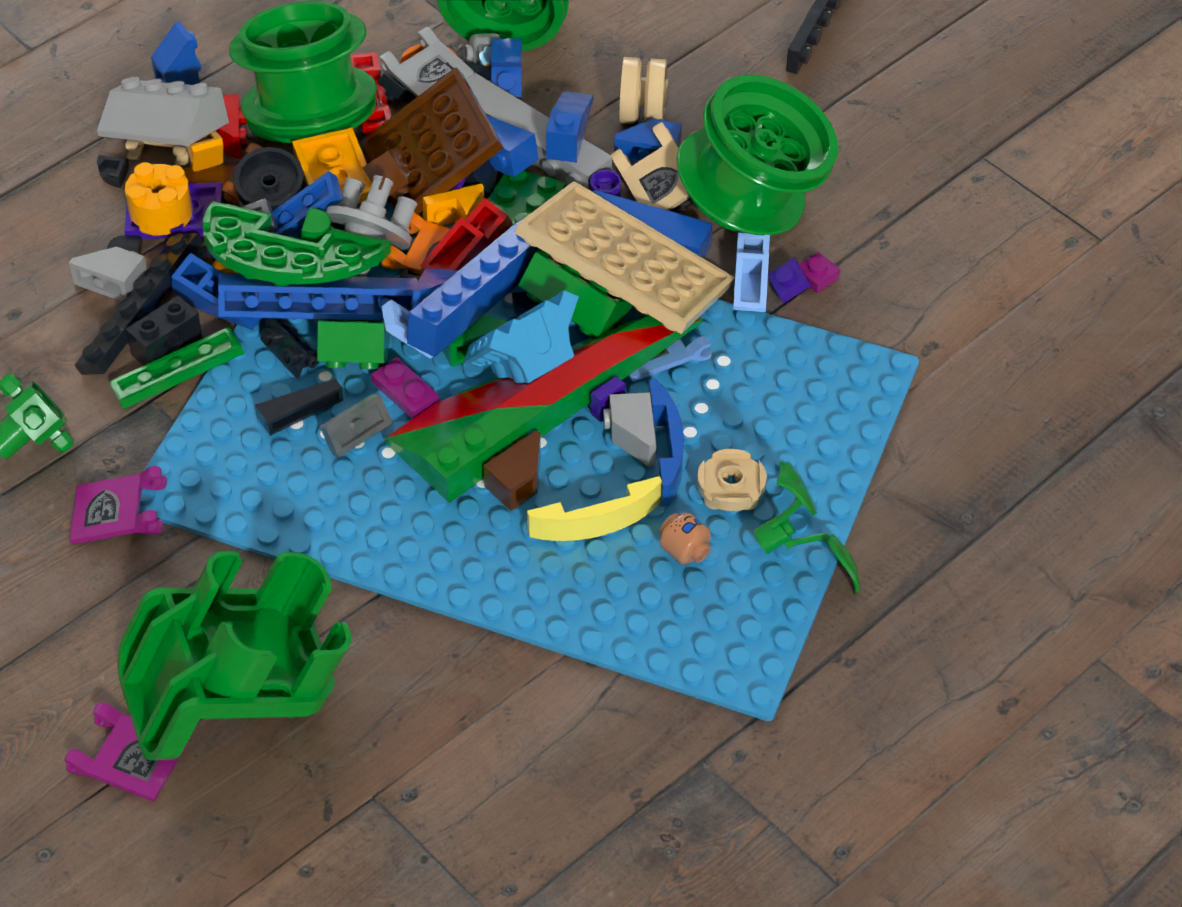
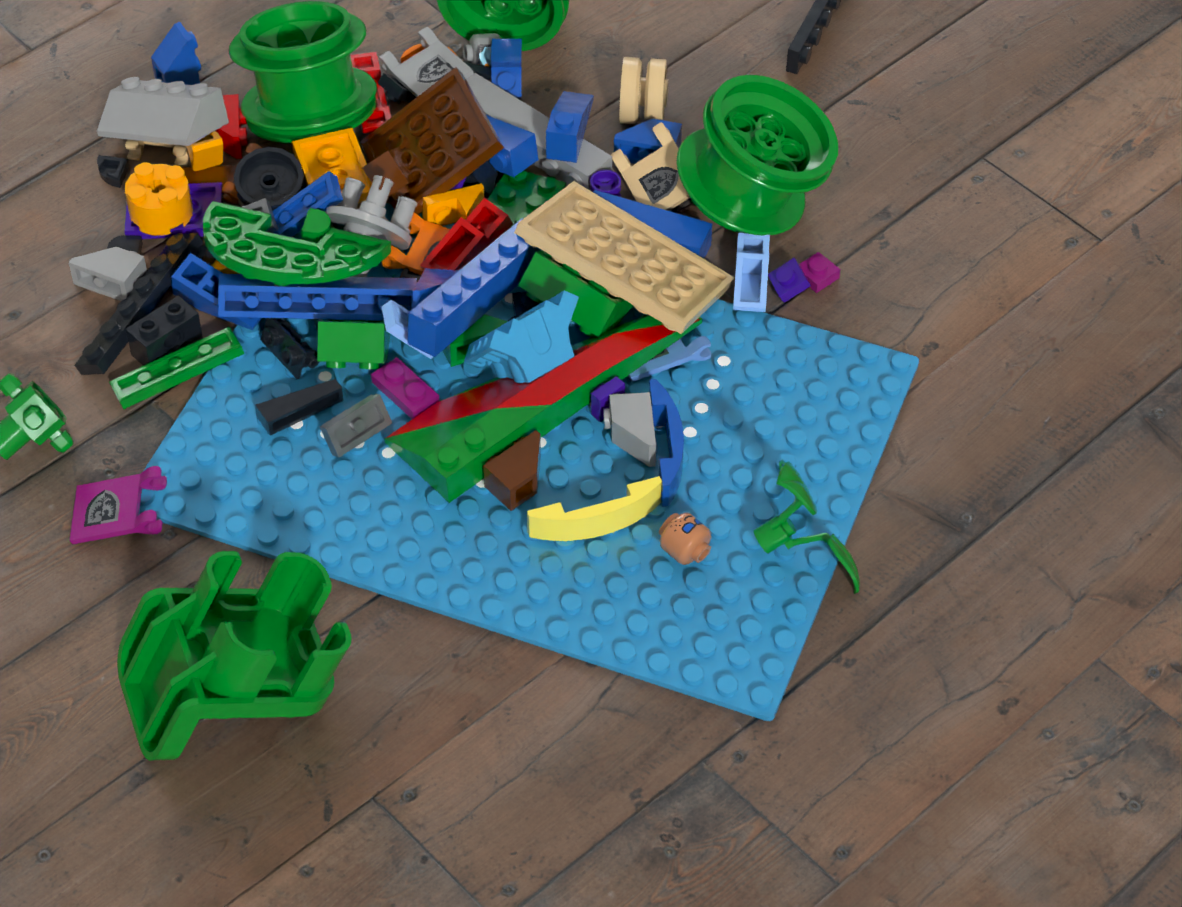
(120, 758): magenta flag -> none
(727, 496): tan plate -> none

